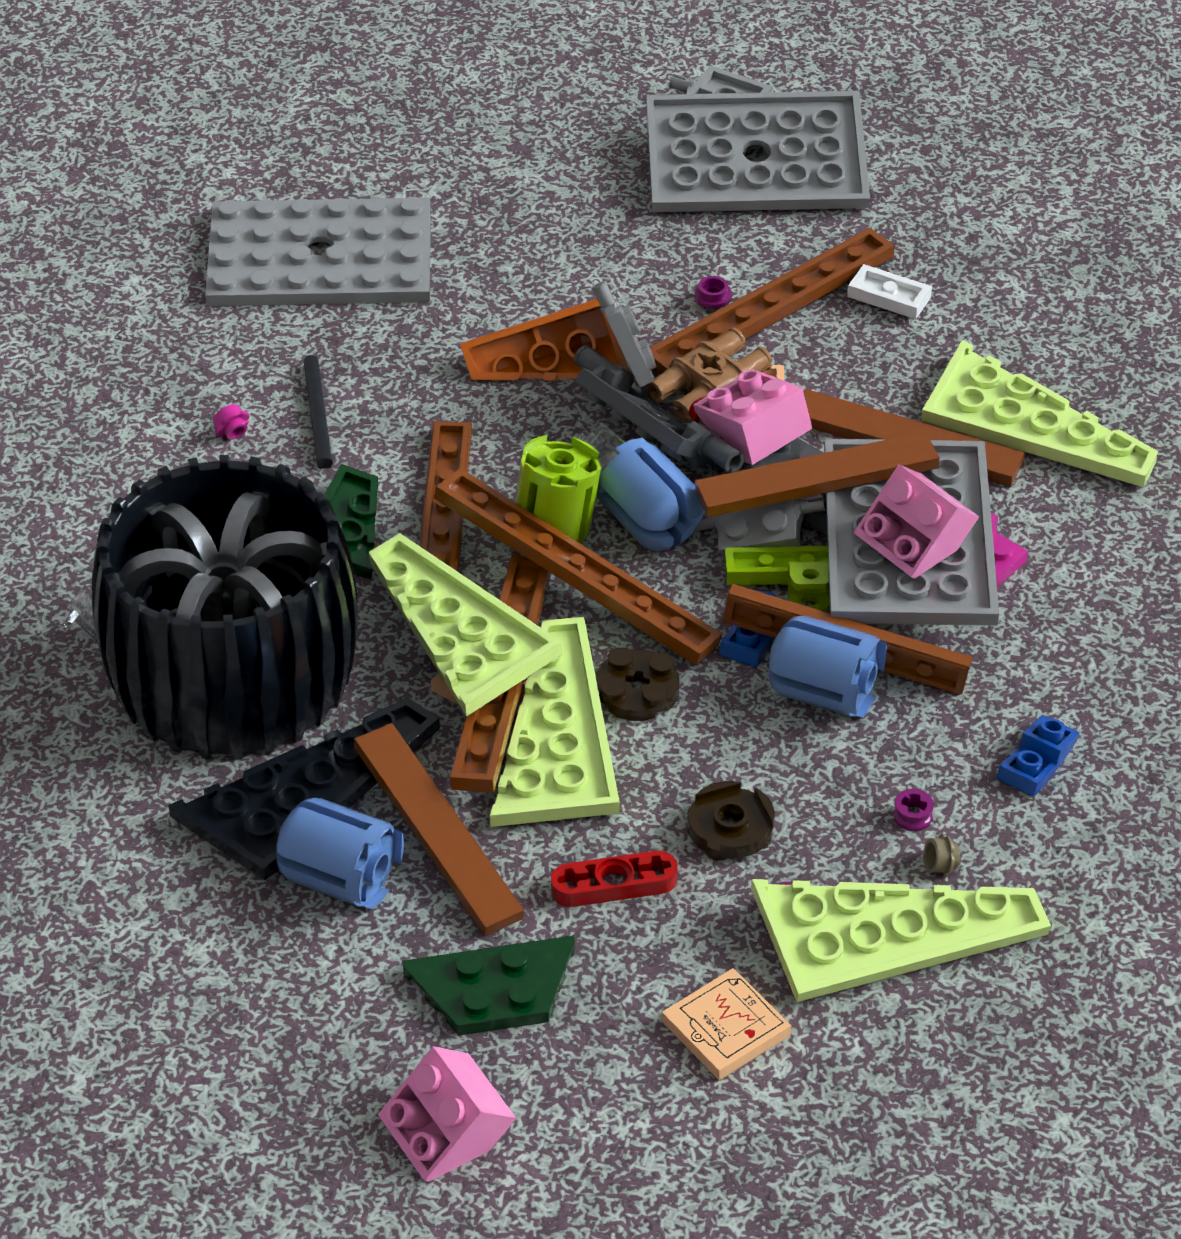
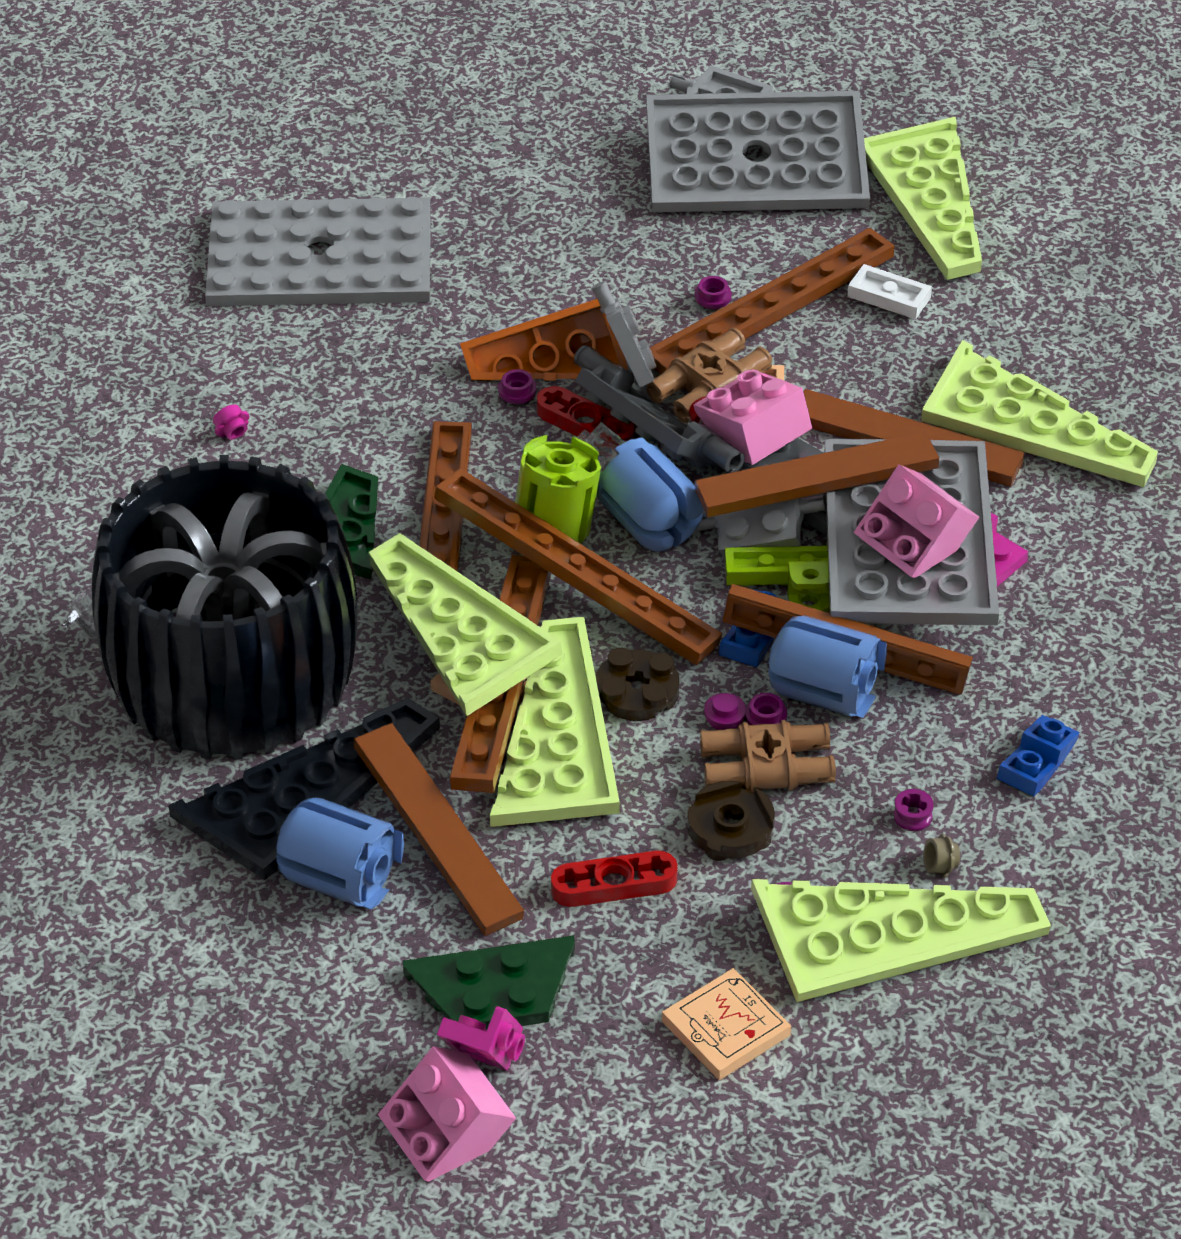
(317, 412): black bar -> none
(494, 1046): none -> dark pink bracket
(517, 387): none -> magenta plate
(563, 407): none -> red beam
(724, 711): none -> magenta plate
(765, 709): none -> magenta plate
(765, 741): none -> medium nougat pin
(930, 189): none -> yellowish green wing

